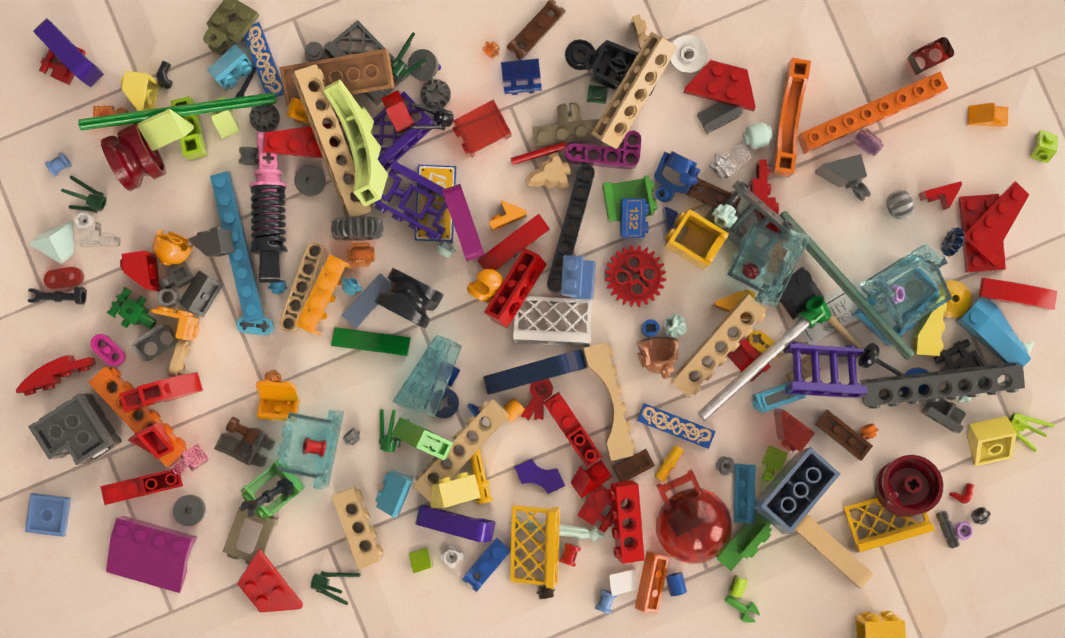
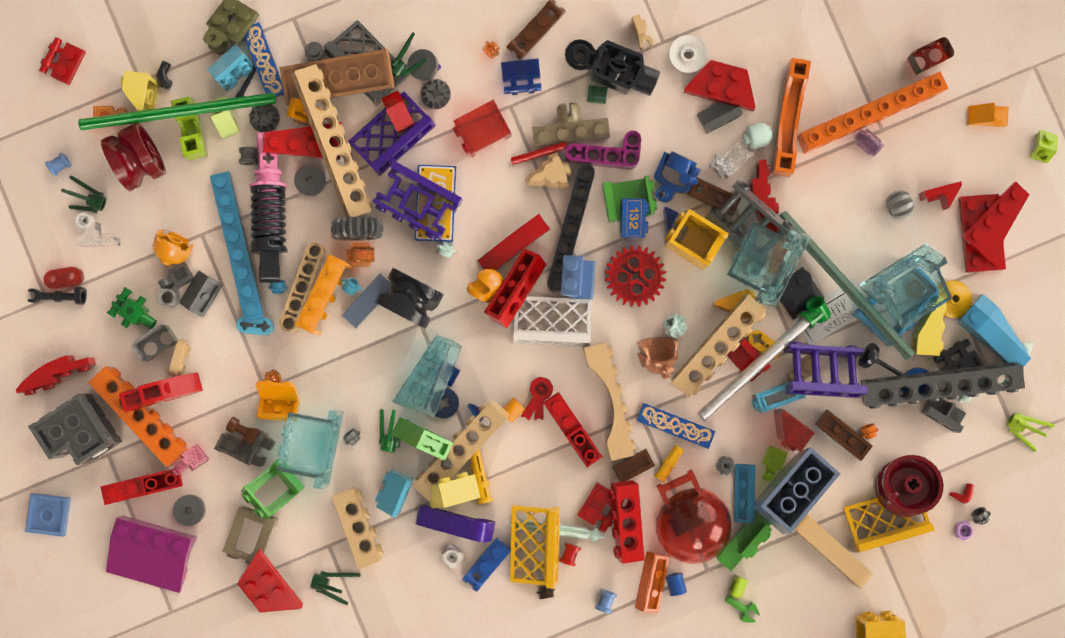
(56, 242): light aqua slope -> none
(68, 53): dark purple beam -> none
(108, 351): dark pink plate -> none
(141, 268): red slope -> none
(153, 439): red slope -> none
(164, 129): yellowish green slope -> none
(187, 325): light orange bracket -> none
(214, 243): dark grey slope -> none
(284, 487): black piece -> none
(314, 447): red bush -> none
(357, 123): yellowish green arch -> none
(371, 341): green slope -> none
(420, 560): lime slope -> none
(443, 117): black plant -> none
(463, 222): magenta beam -> none
(512, 213): light orange slope -> none
(531, 473): dark purple tile -> none
(534, 372): dark blue beam -> none
(588, 480): red slope -> none
(623, 582): white sticker -> none
(634, 90): tan brick -> none
(649, 322): blue gear -> none
(724, 216): light aqua gear -> none
(750, 270): dark red plate -> none
(843, 172): dark grey slope -> none
(844, 332): tan piece -> none
(861, 191): dark grey bush -> none
(900, 294): lavender plate -> none
(947, 529): dark grey axle -> none
(953, 241): dark blue gear -> none
(991, 440): light yellow slope -> none
(1018, 293): red slope -> none

